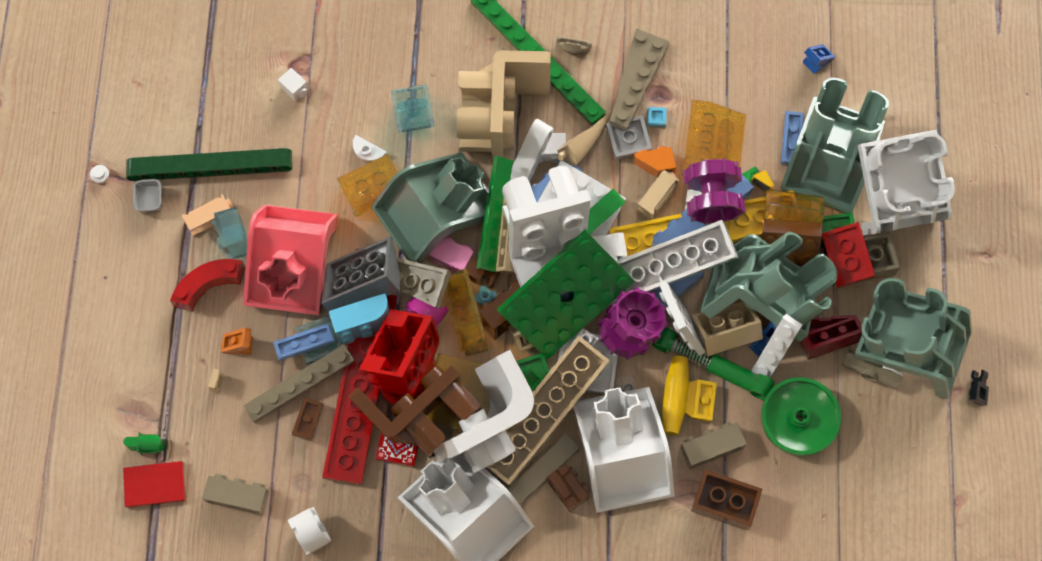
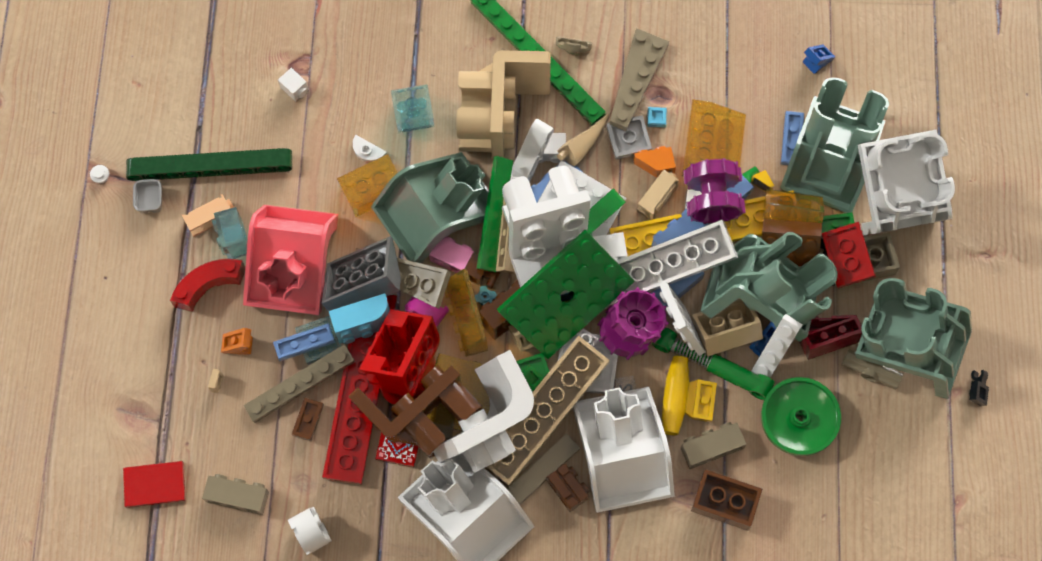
(144, 443): green arm -> none

